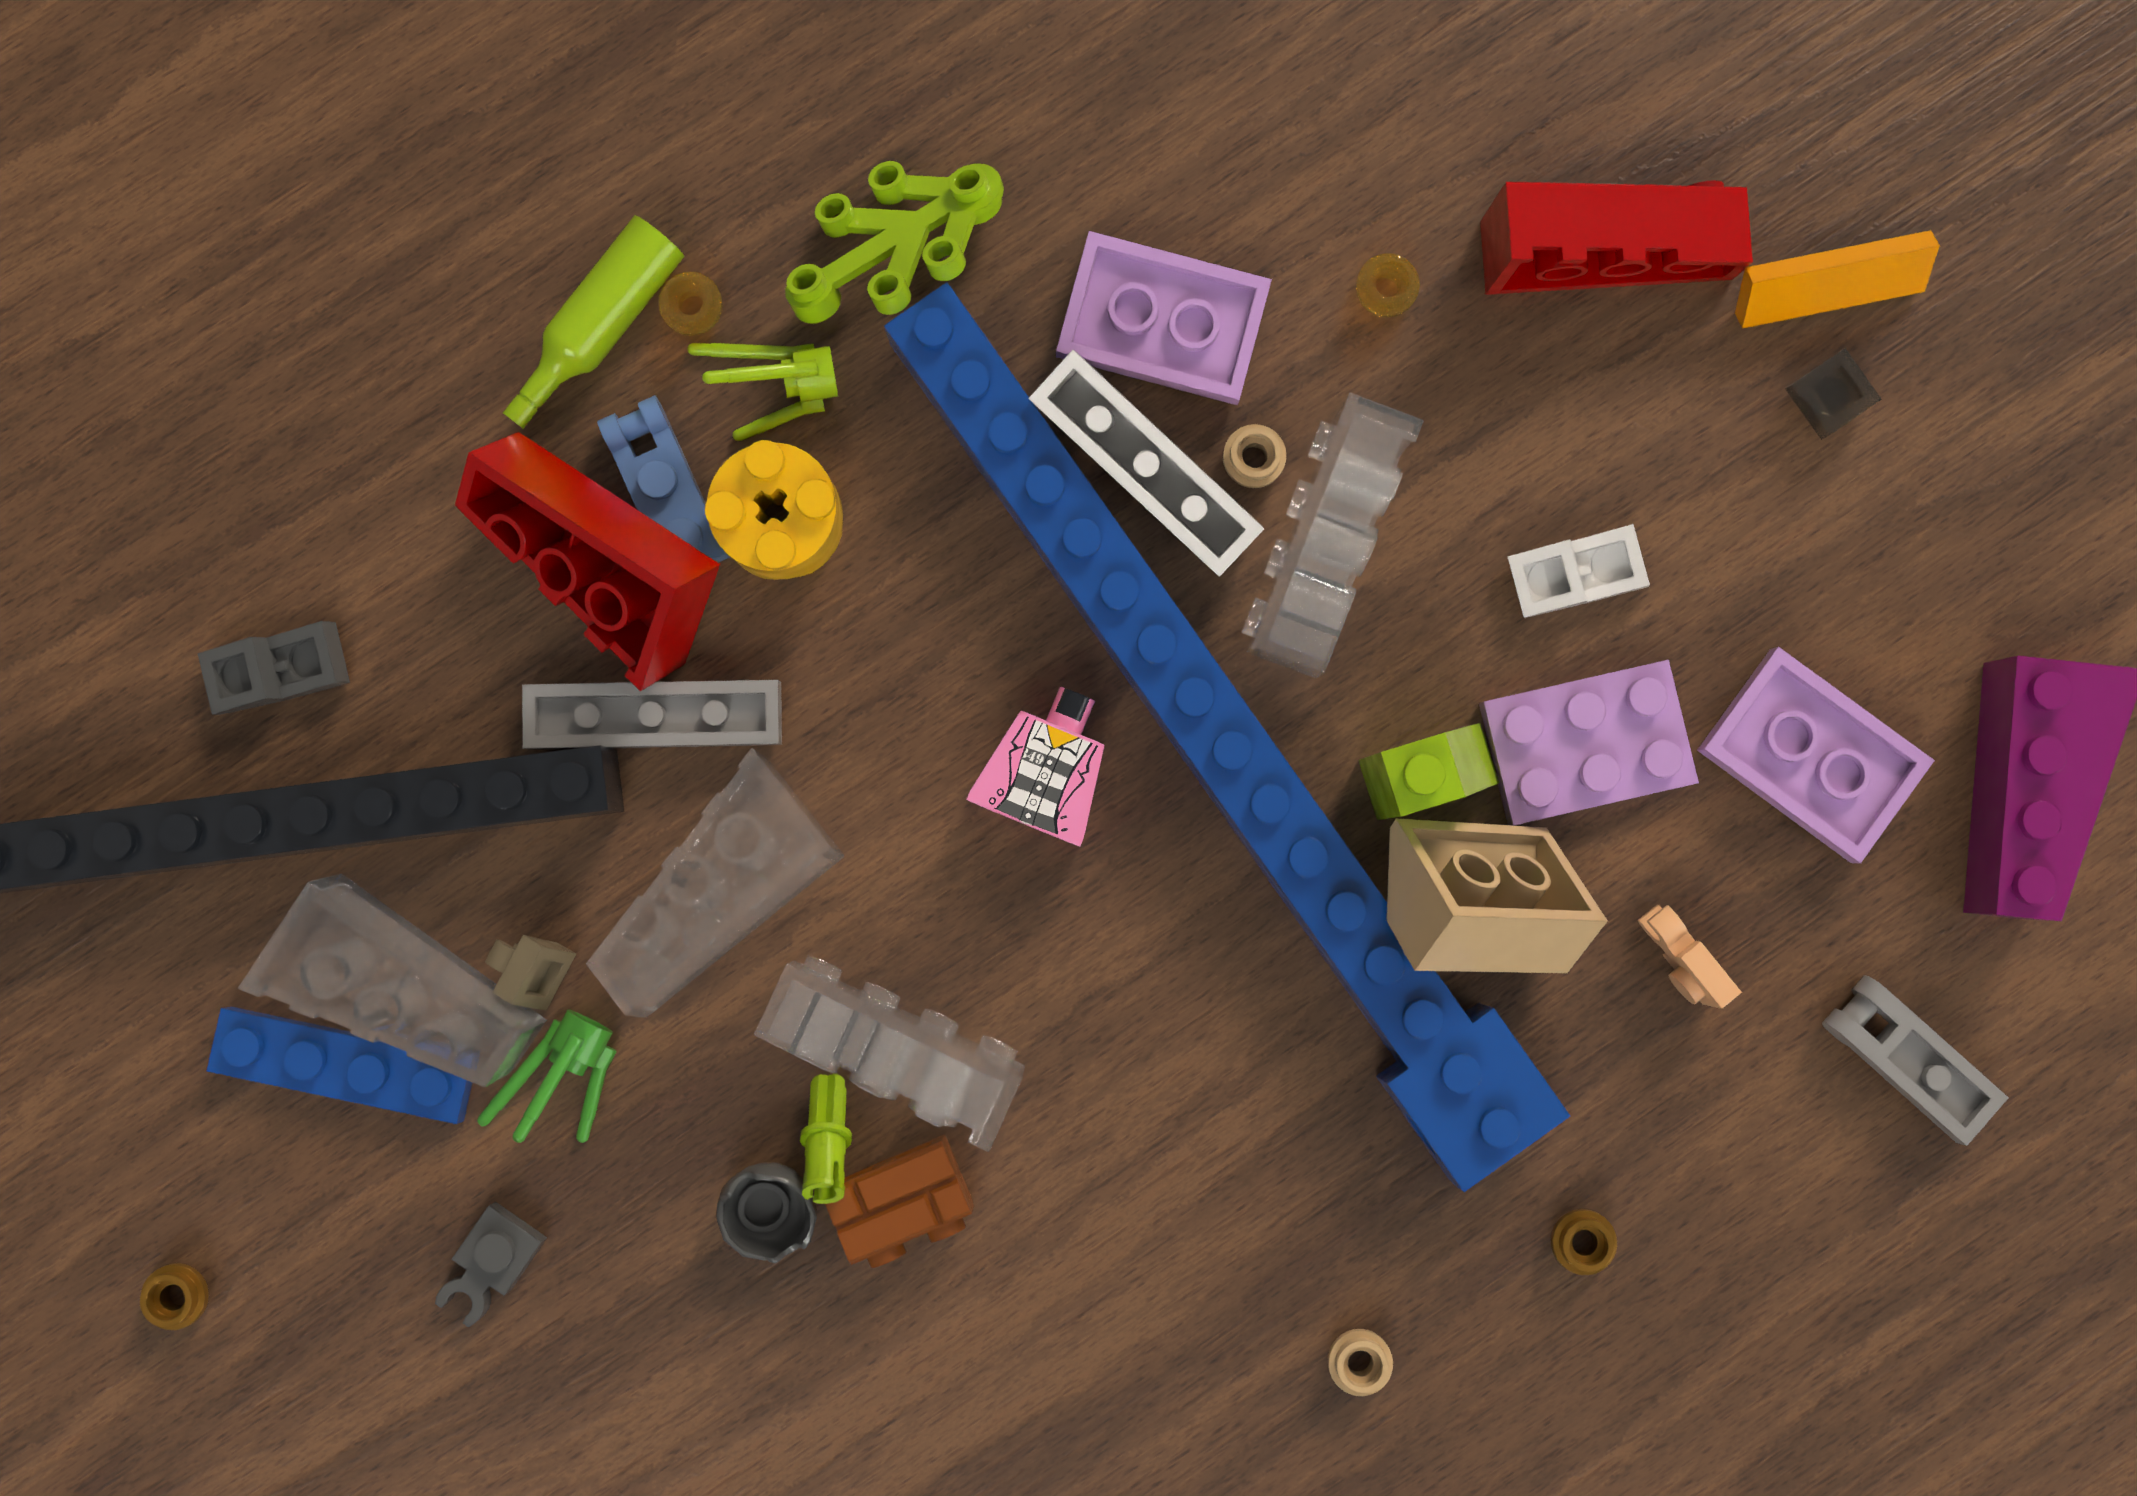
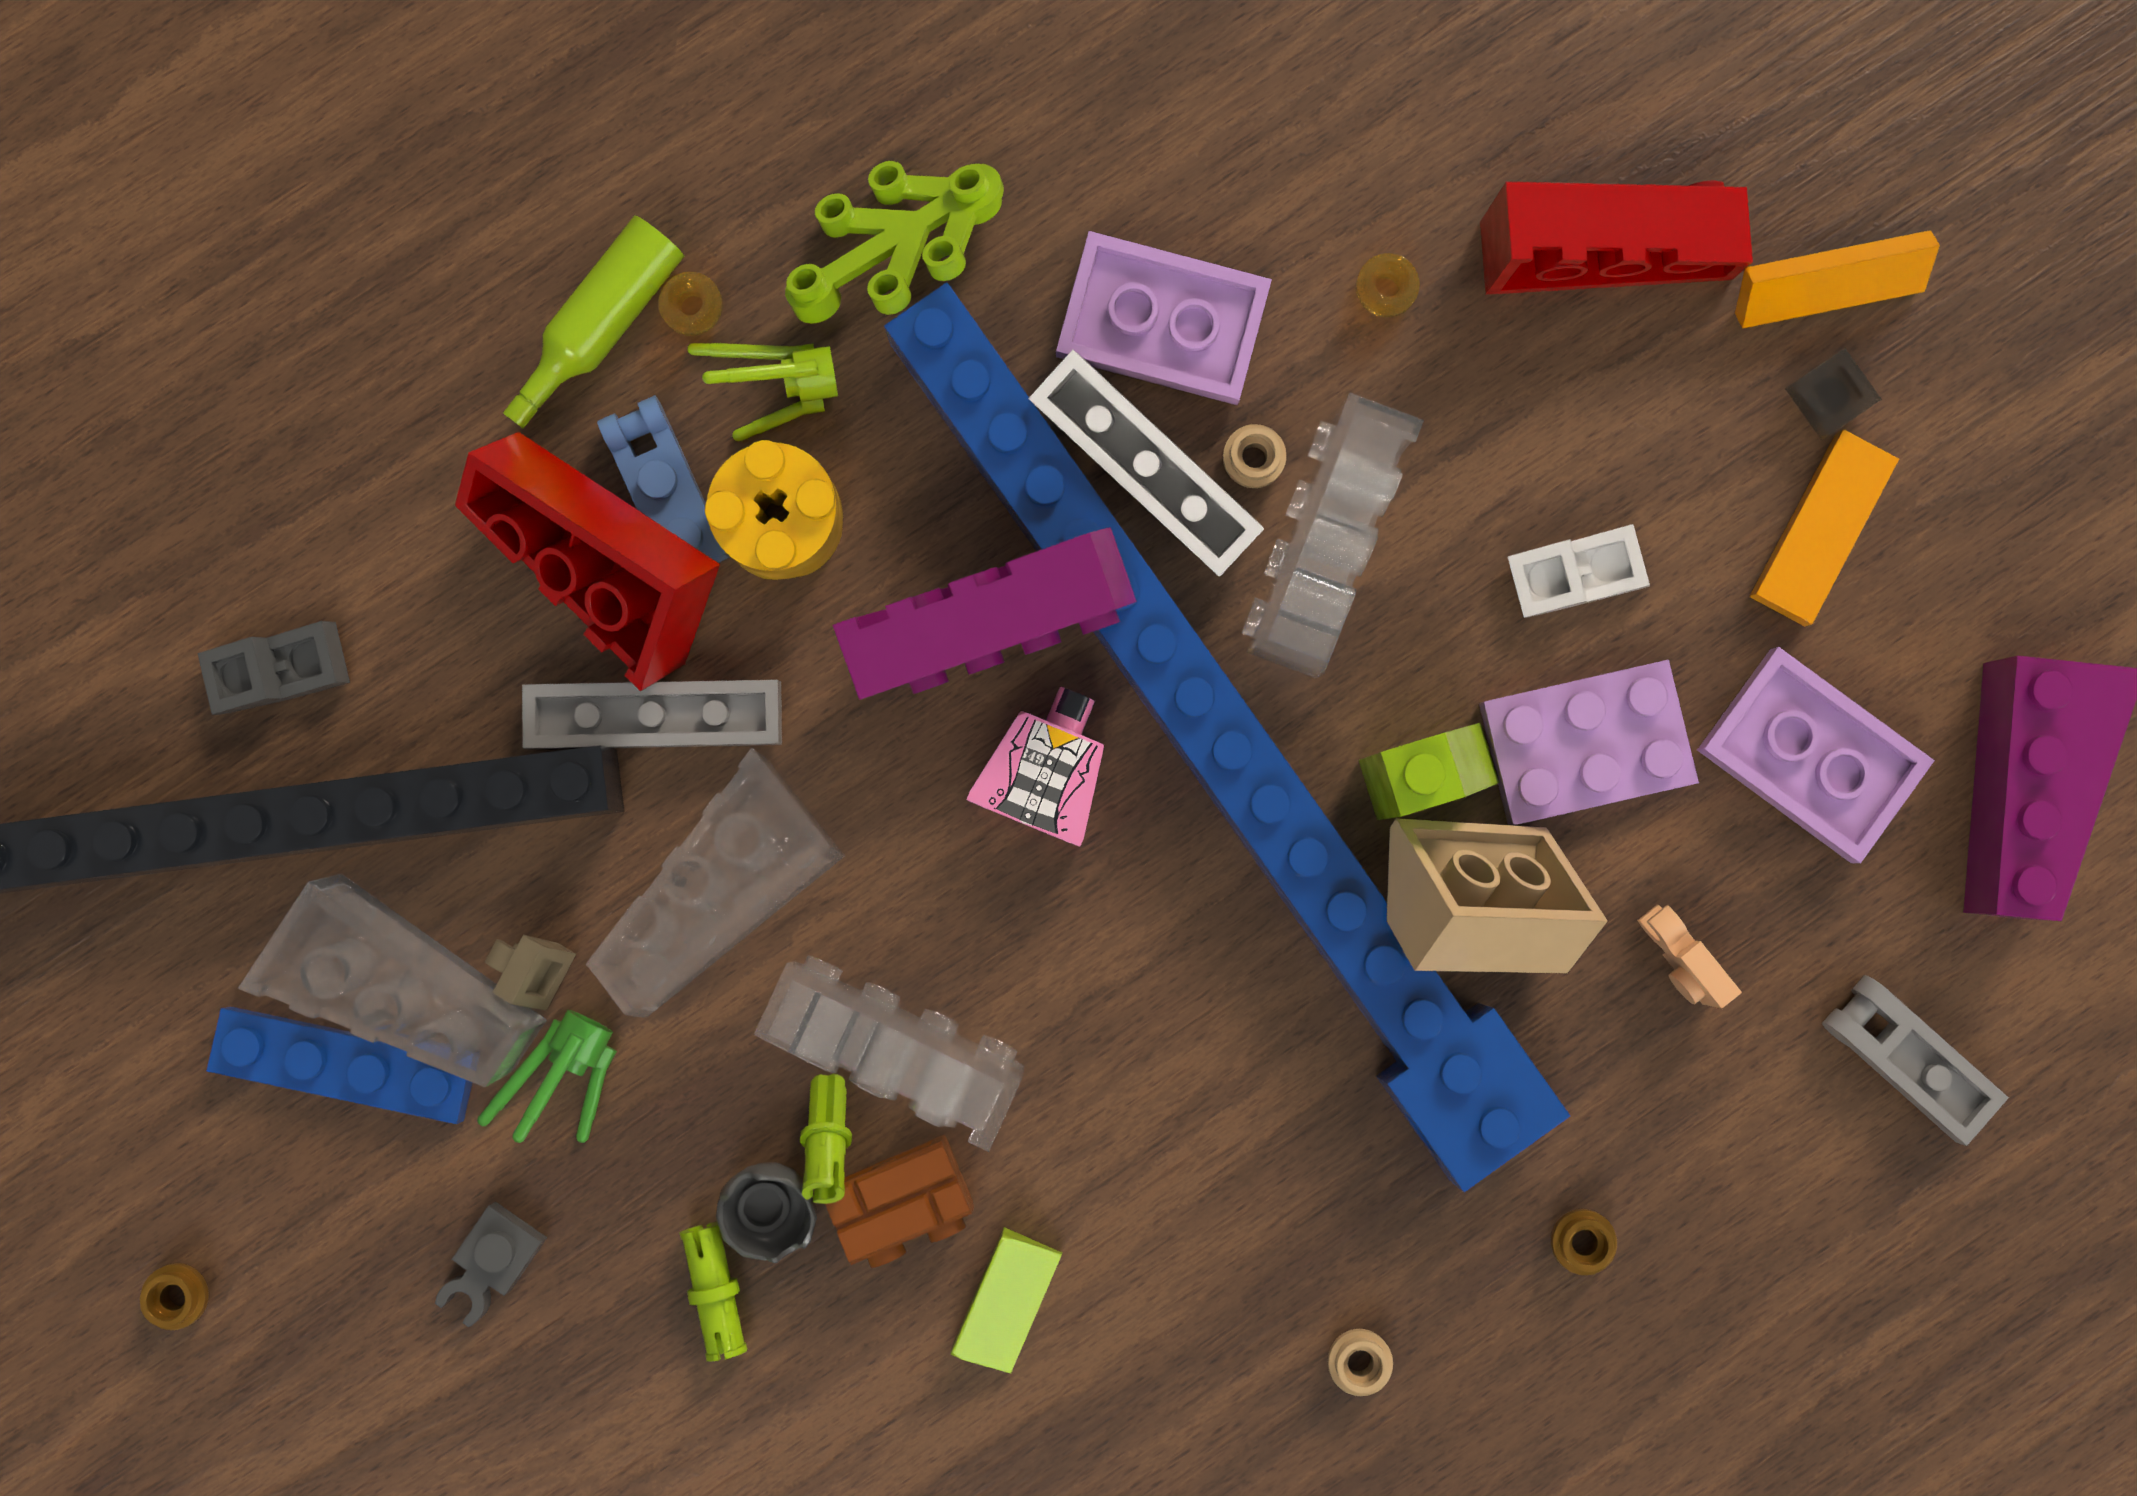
(713, 1292): none -> lime pin
(986, 613): none -> magenta wedge
(1006, 1302): none -> lime slope
(1824, 528): none -> light orange tile

